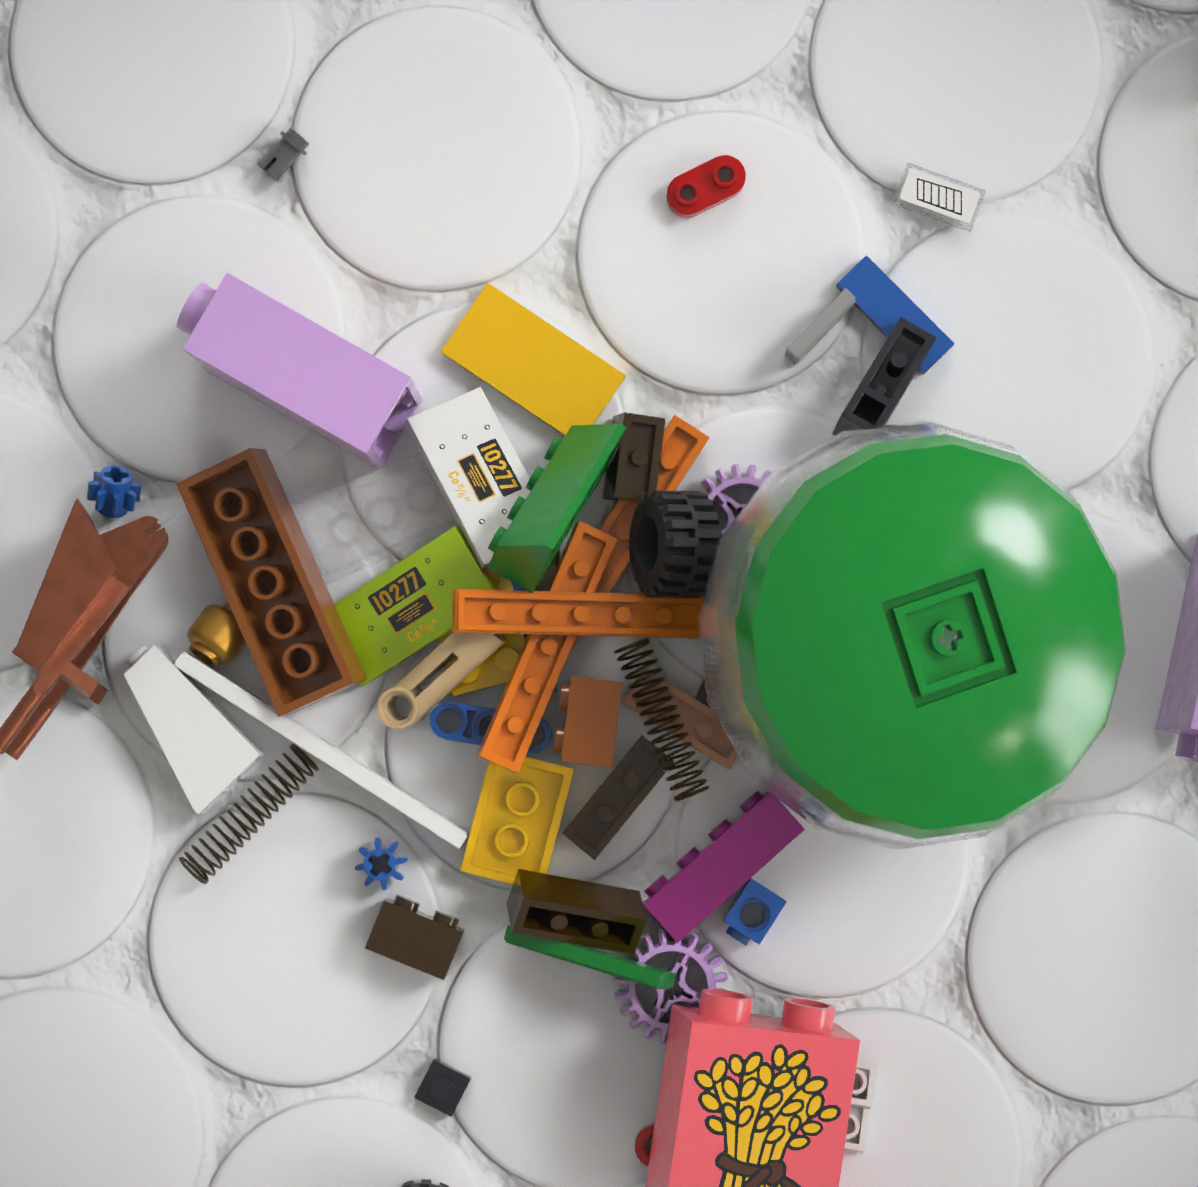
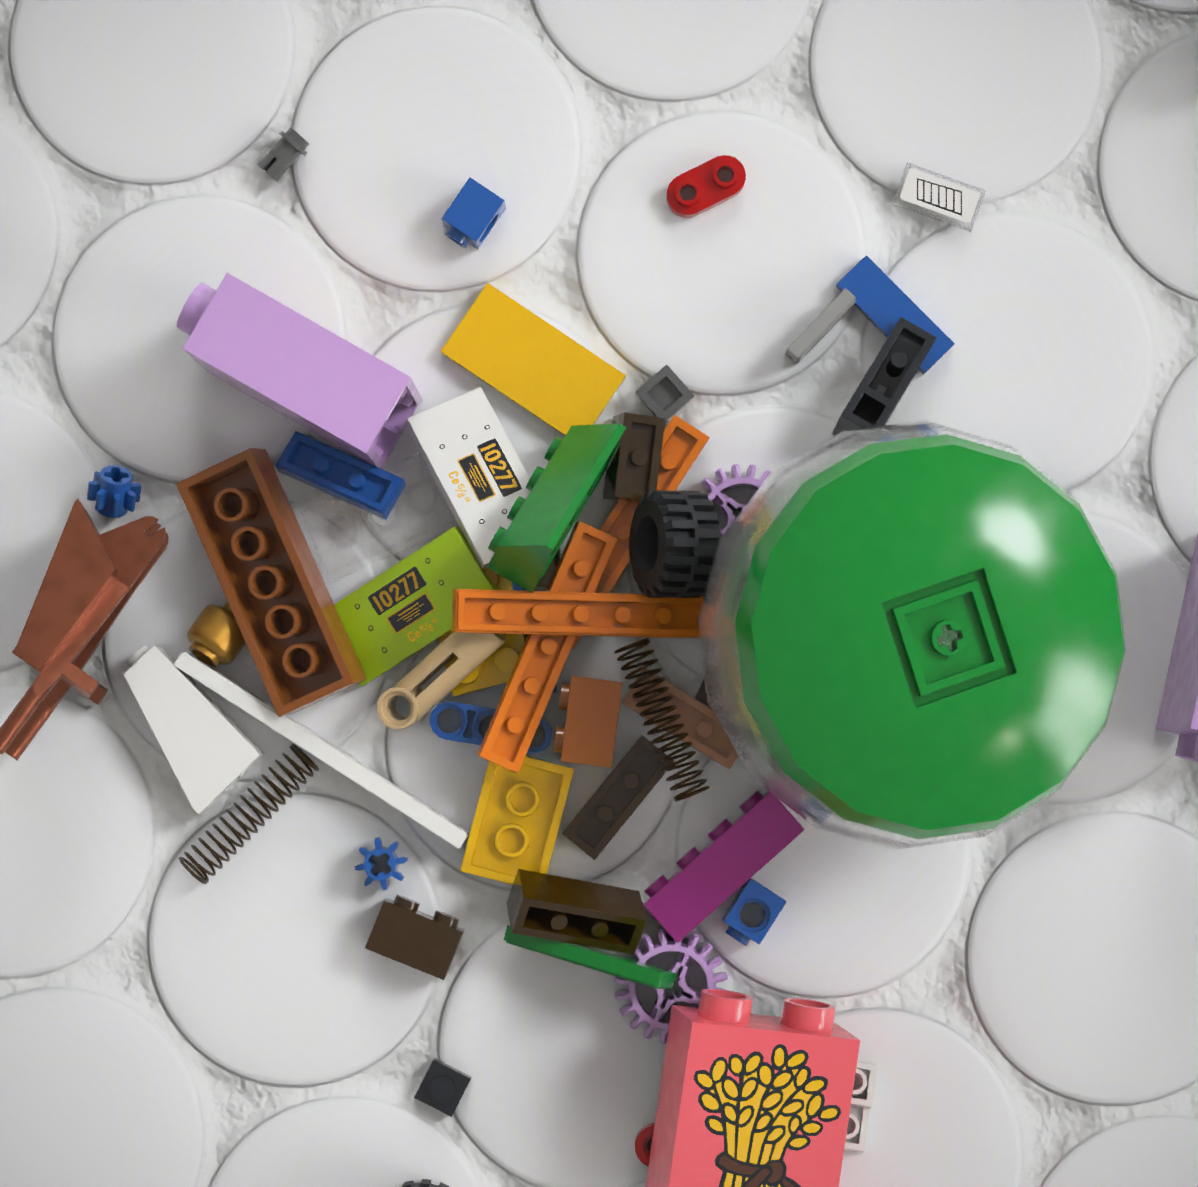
(340, 475): none -> blue tile
(472, 214): none -> blue brick
(664, 394): none -> dark grey plate

